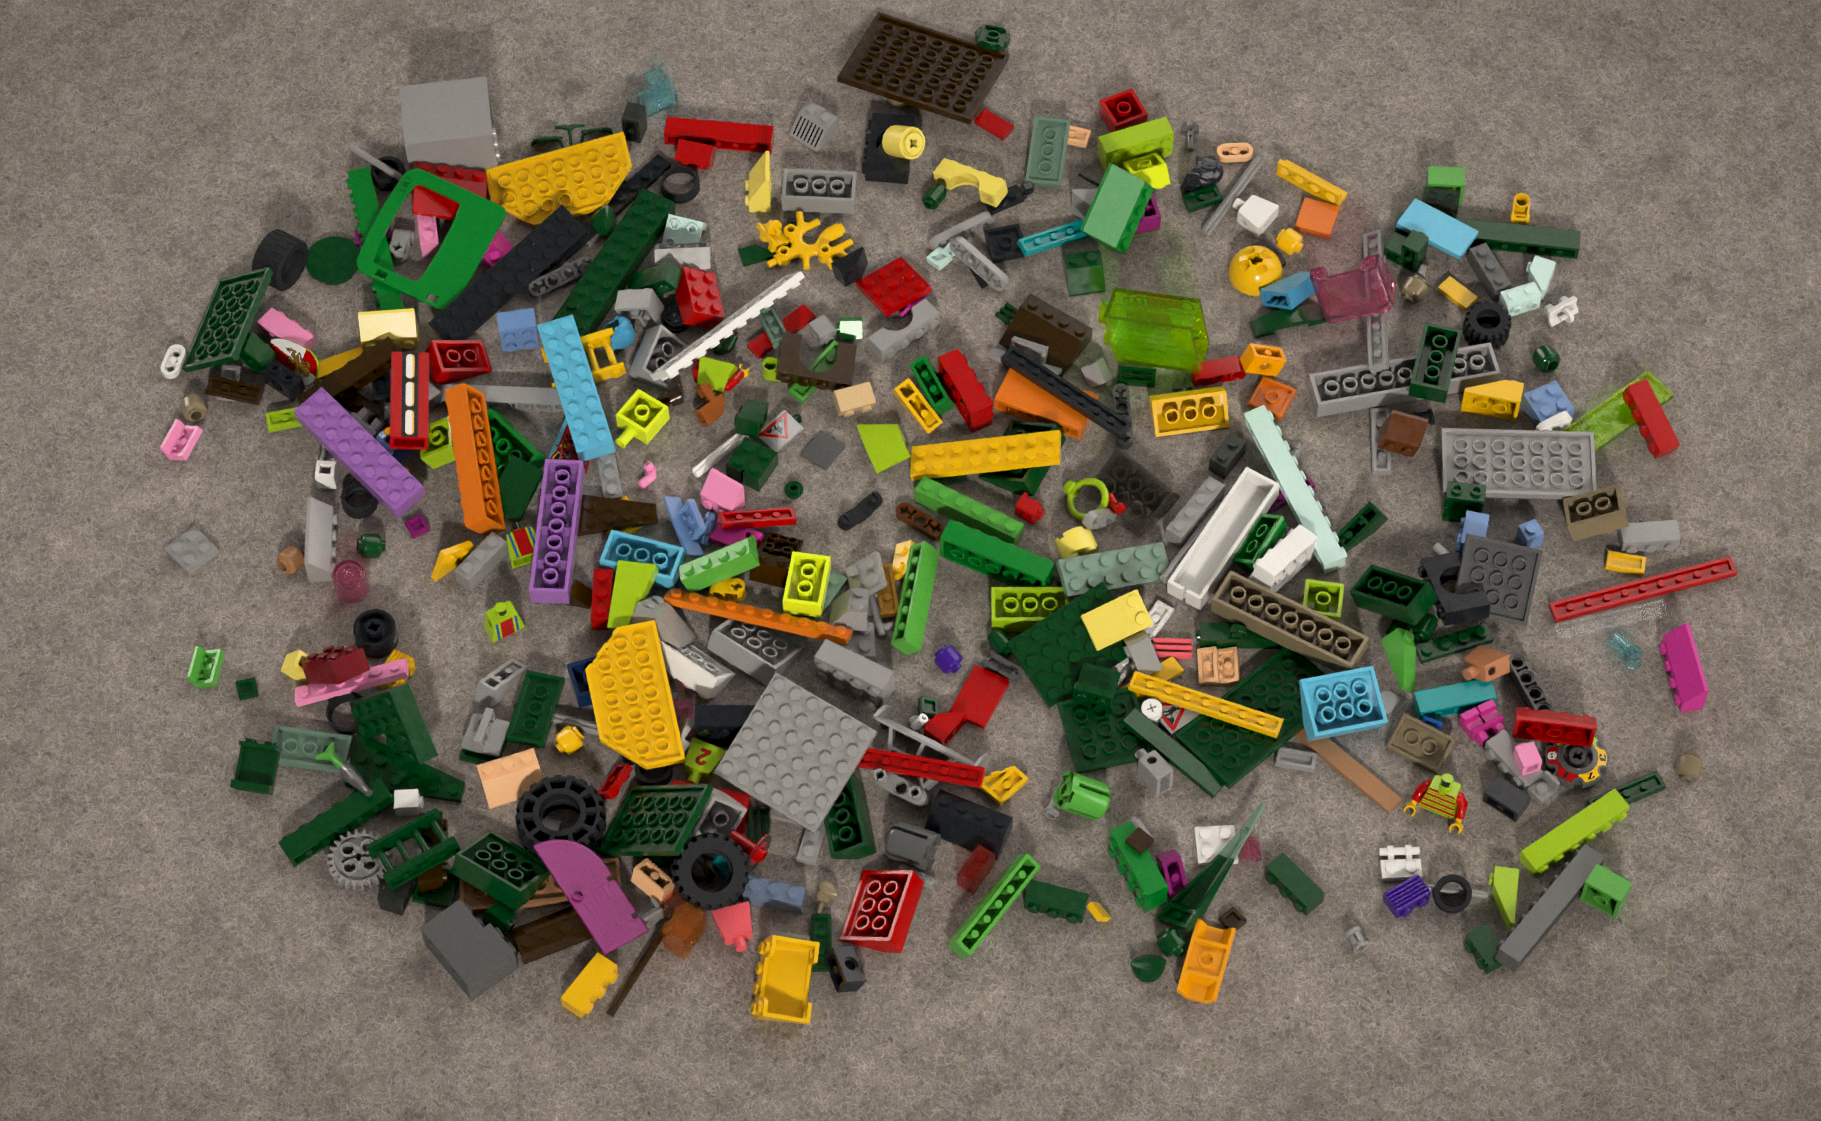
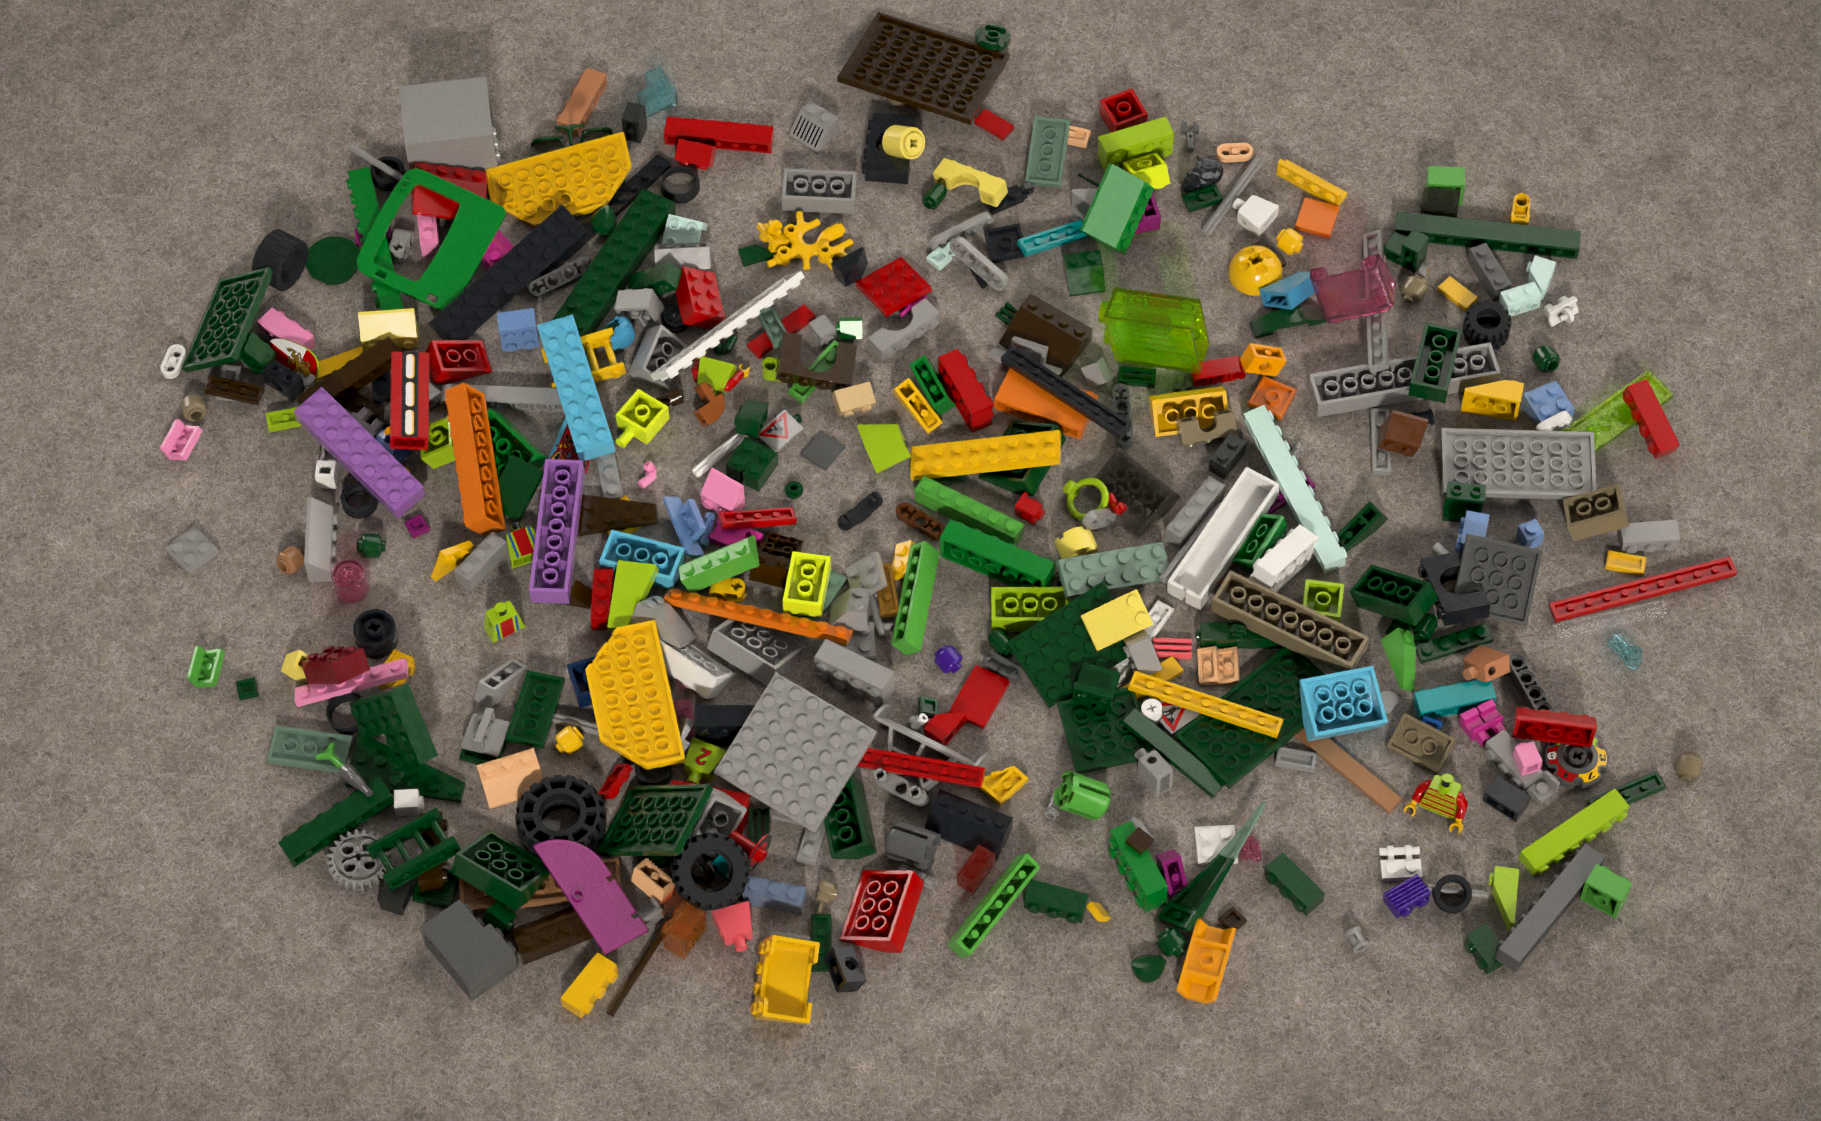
(256, 767): dark green panel -> none
(583, 100): none -> nougat brick
(759, 186): light yellow slope -> none
(1222, 425): none -> dark tan arch
(1443, 230): medium azure tile -> none
(1684, 669): dark pink slope -> none

